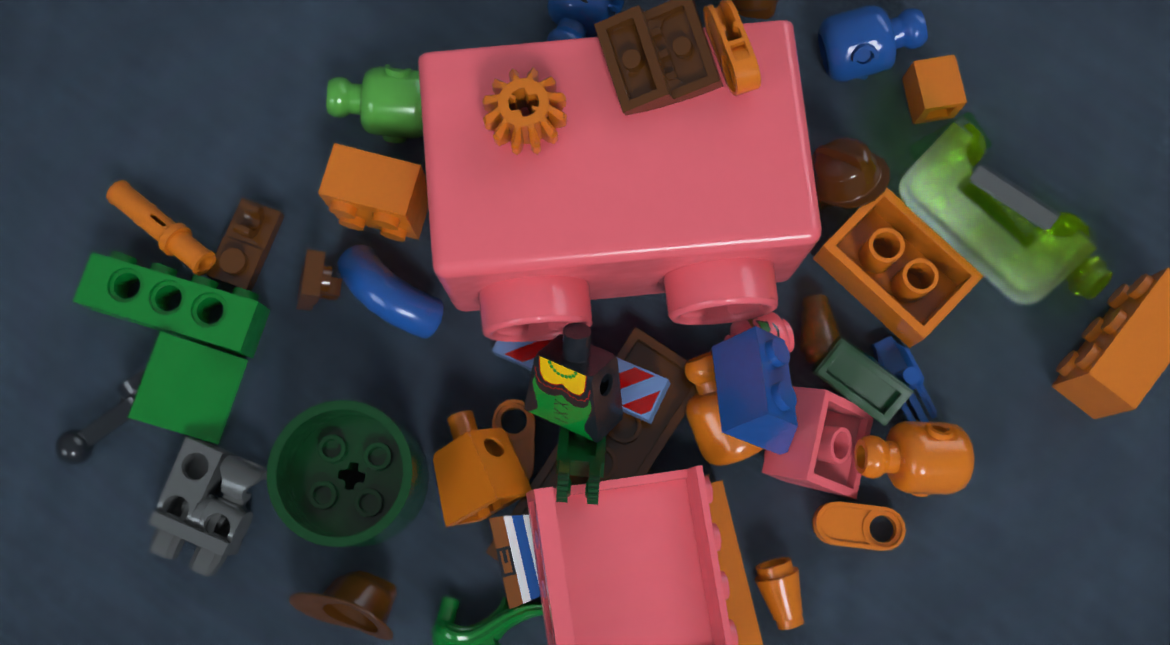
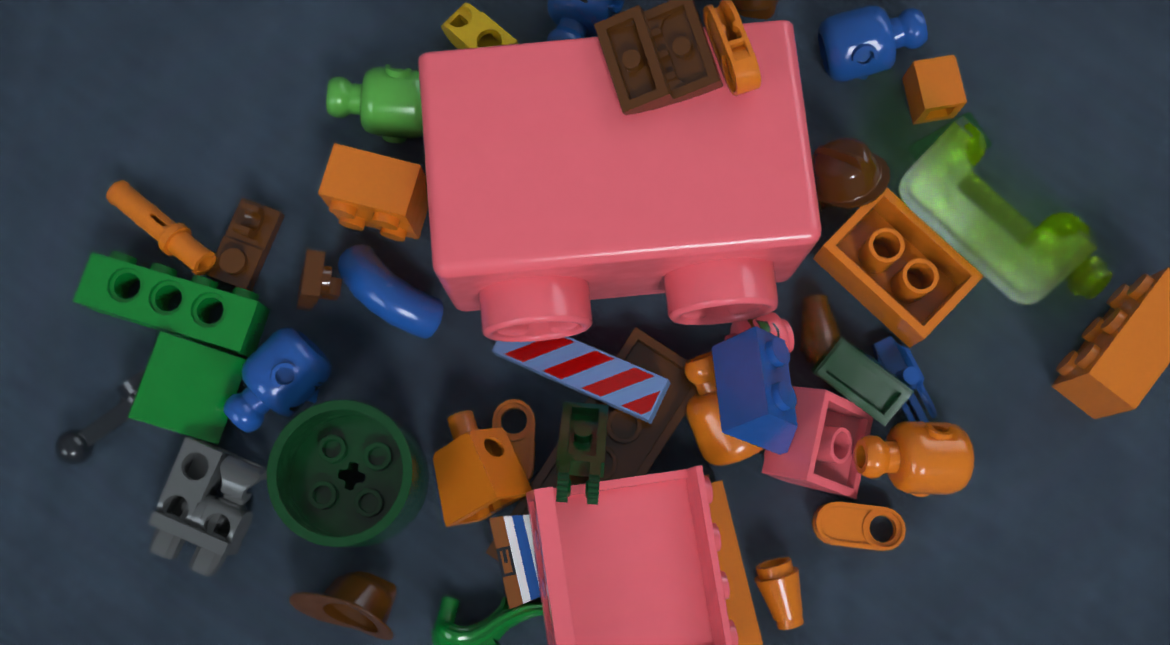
(278, 378): none -> blue piece
(474, 29): none -> yellow leg
(542, 103): orange gear -> none
(576, 384): black torso -> none
(1014, 197): dark grey tile -> none

